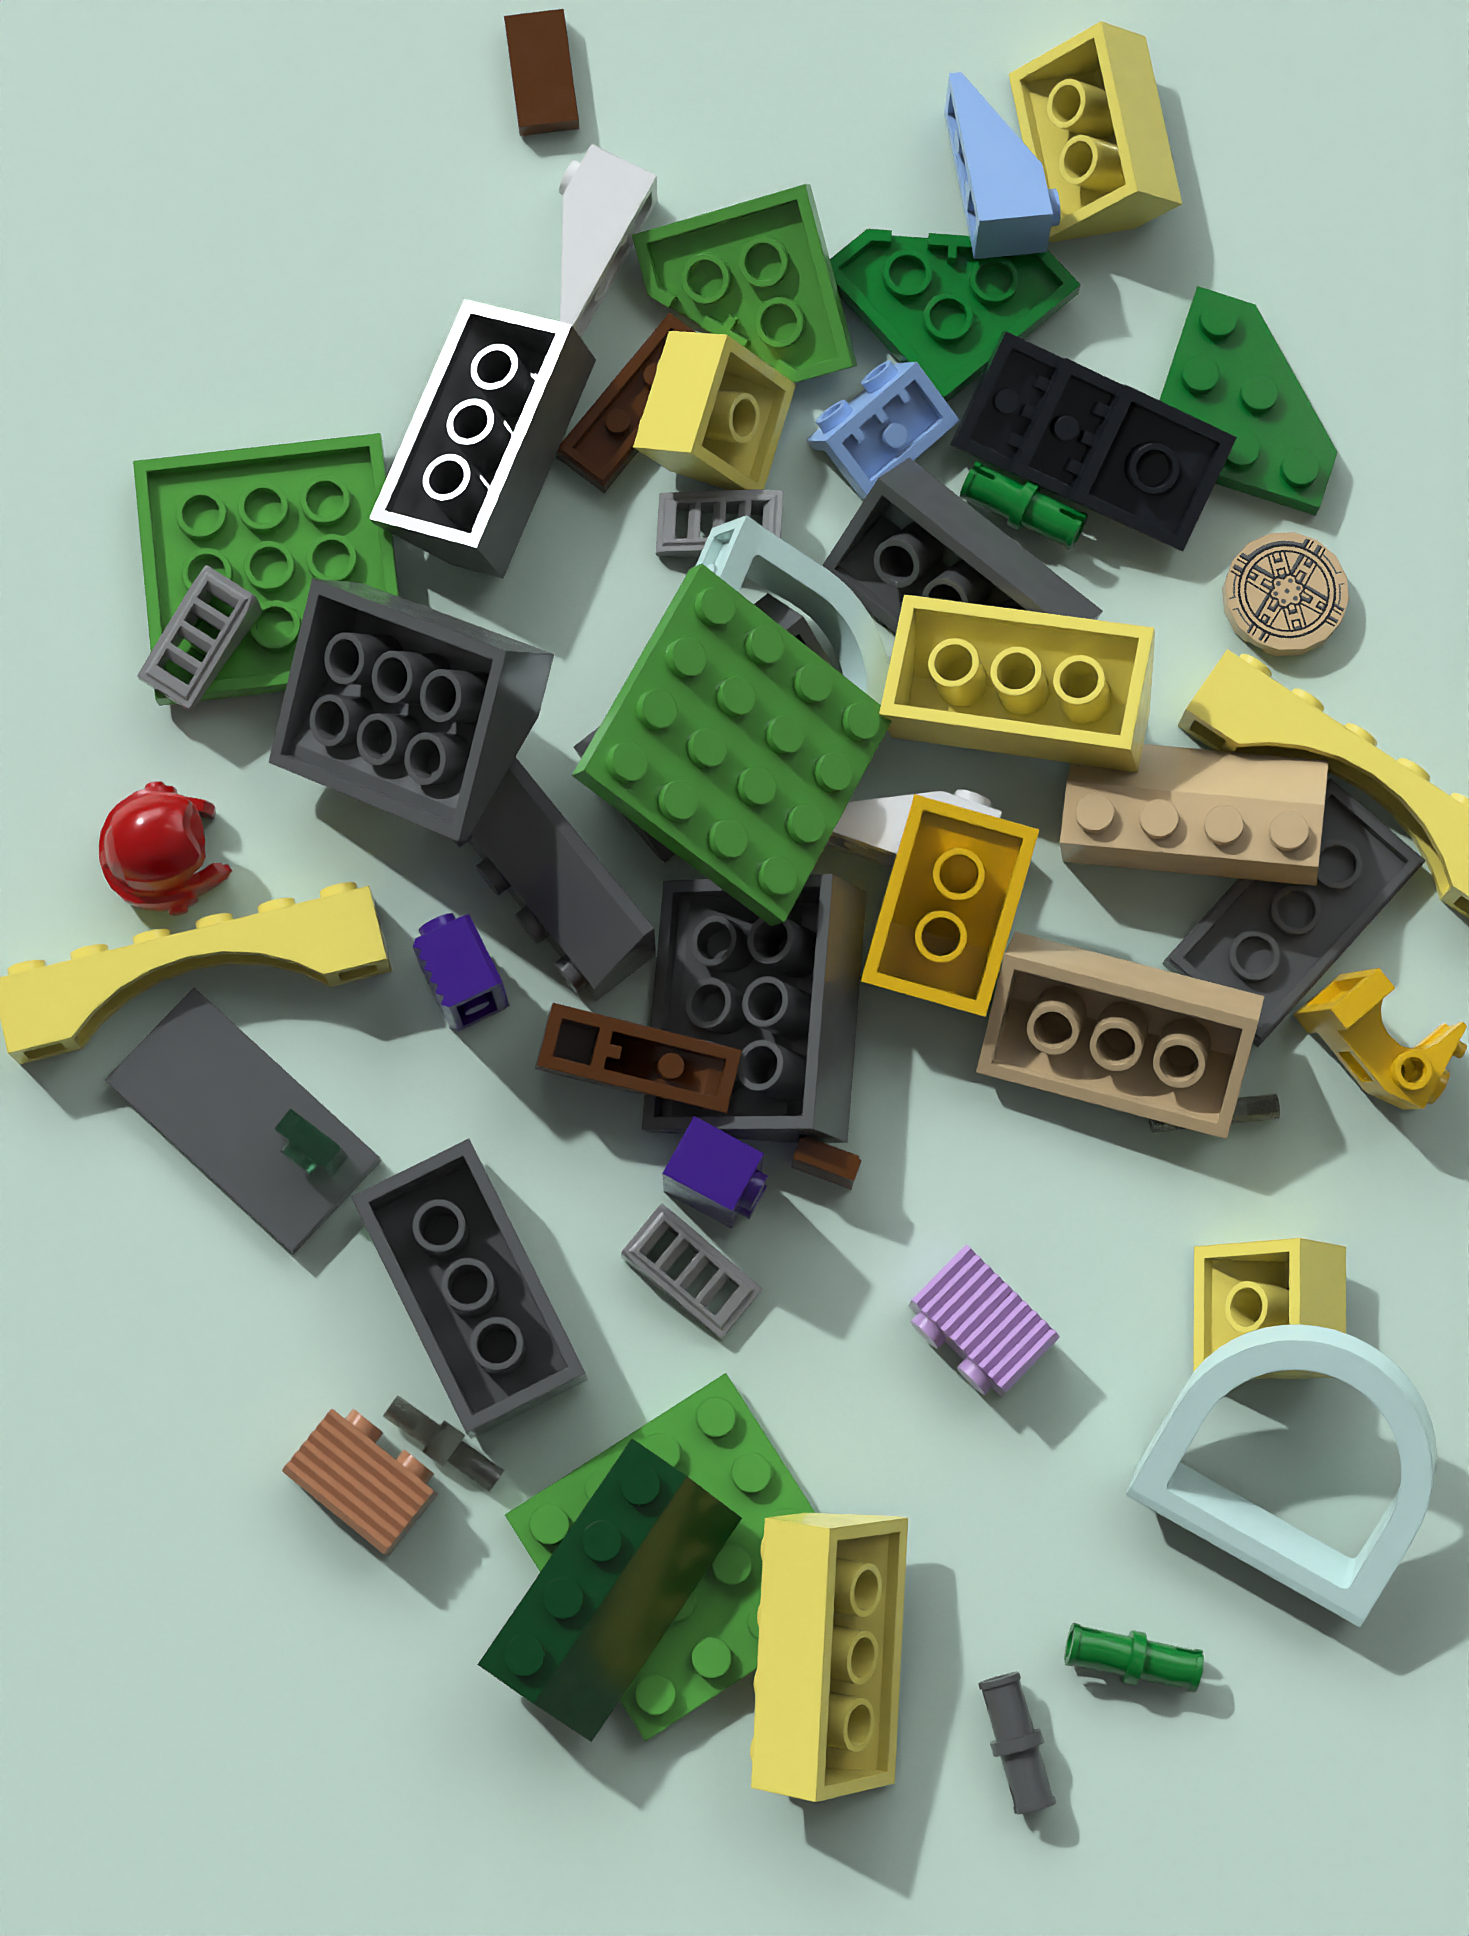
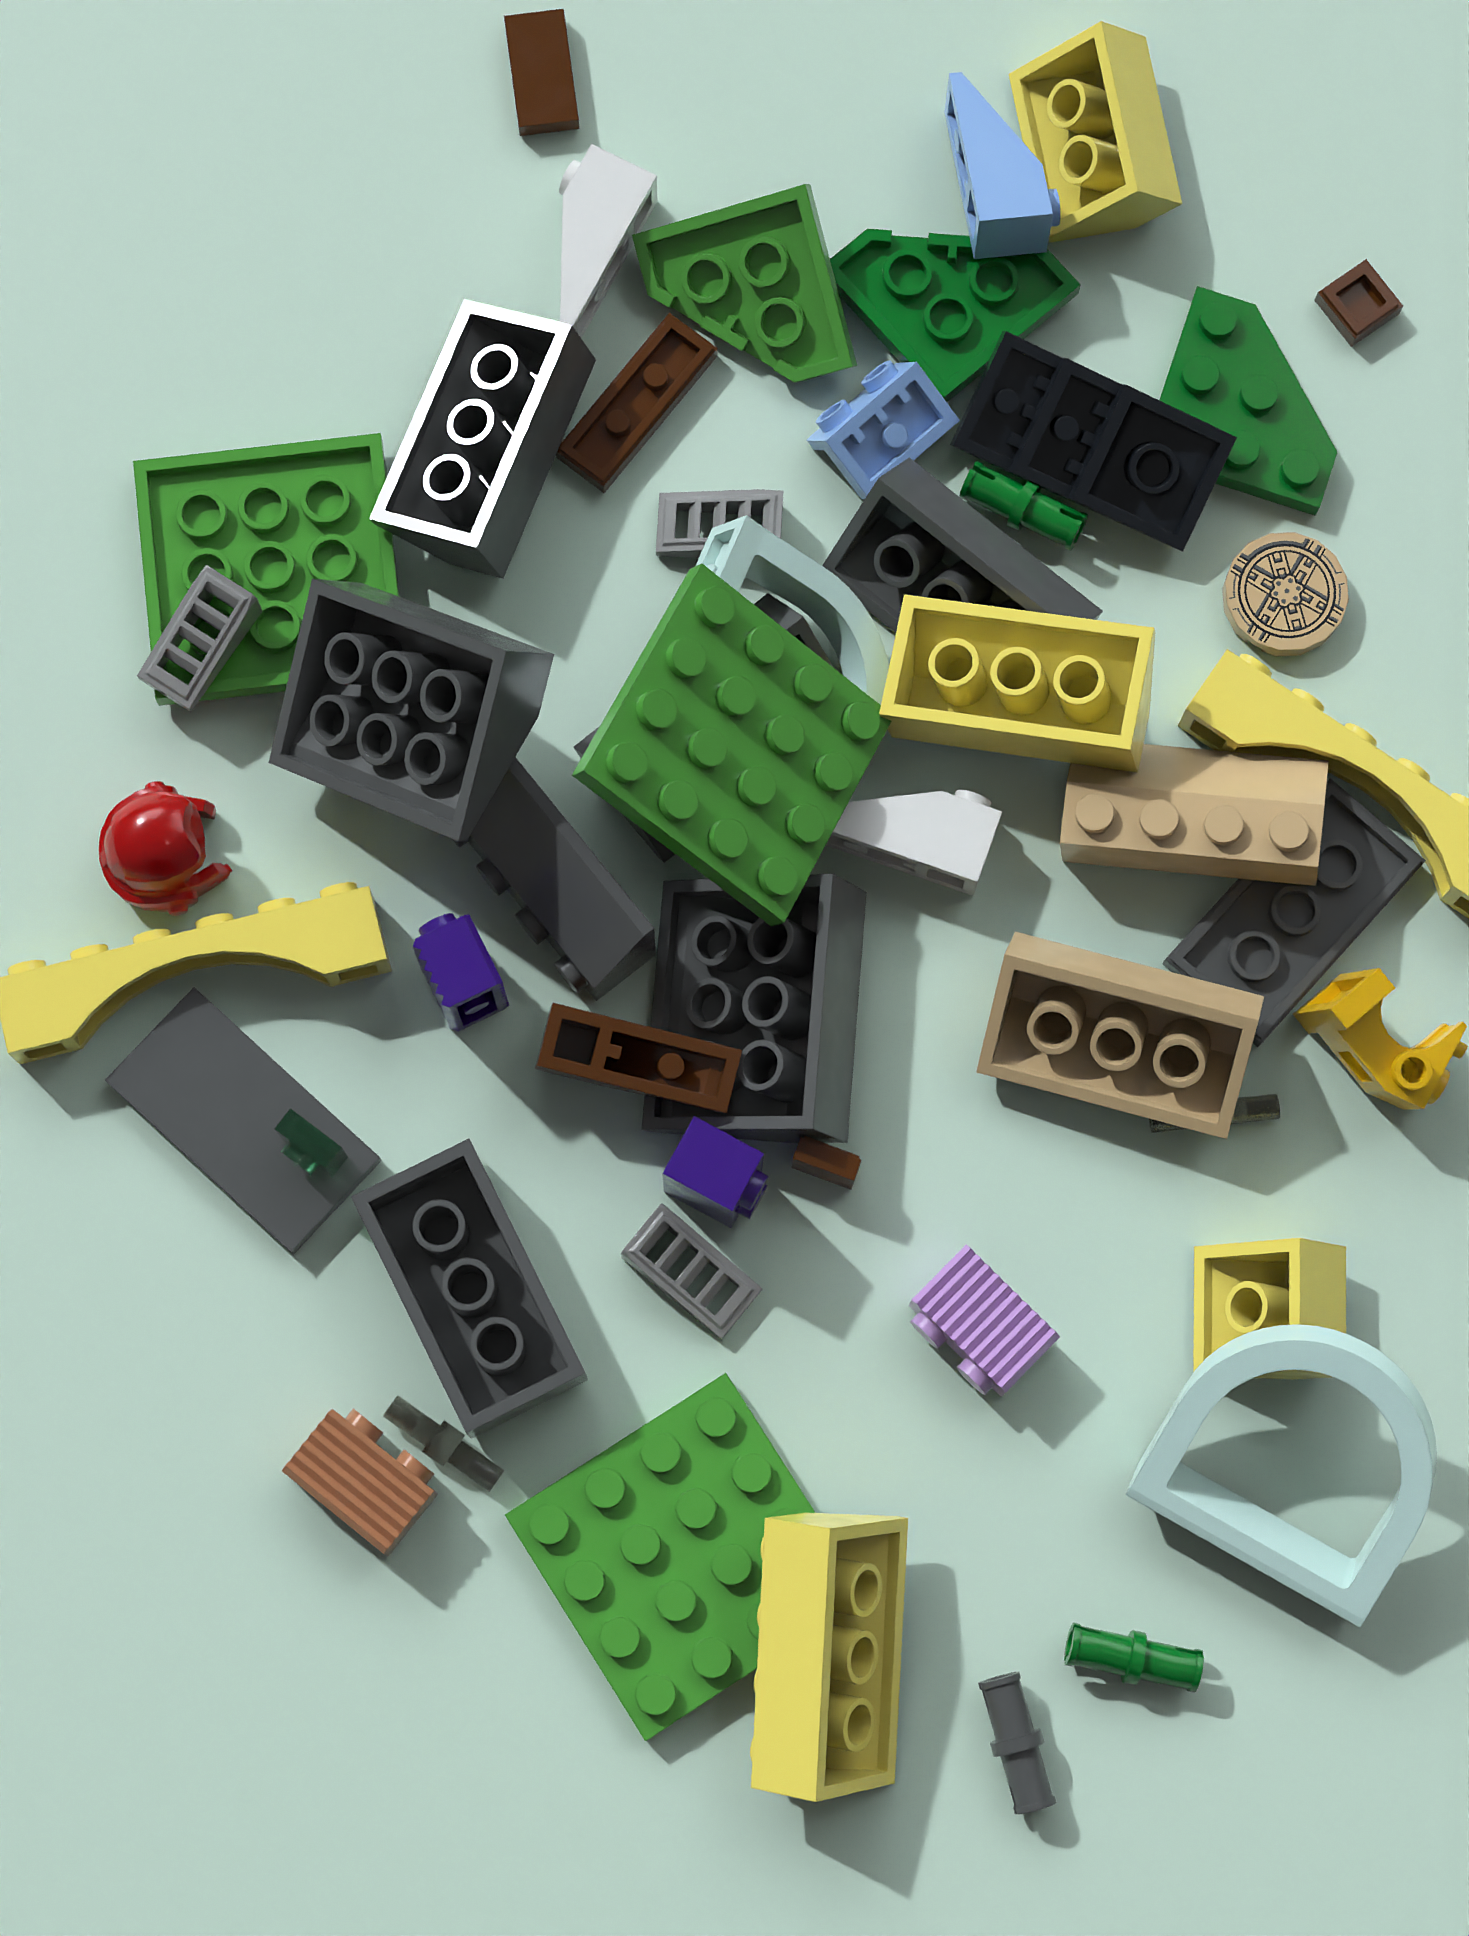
(610, 1590): dark green slope -> none
(714, 411): light yellow slope -> none
(949, 905): yellow slope -> none
(1358, 303): none -> reddish brown tile

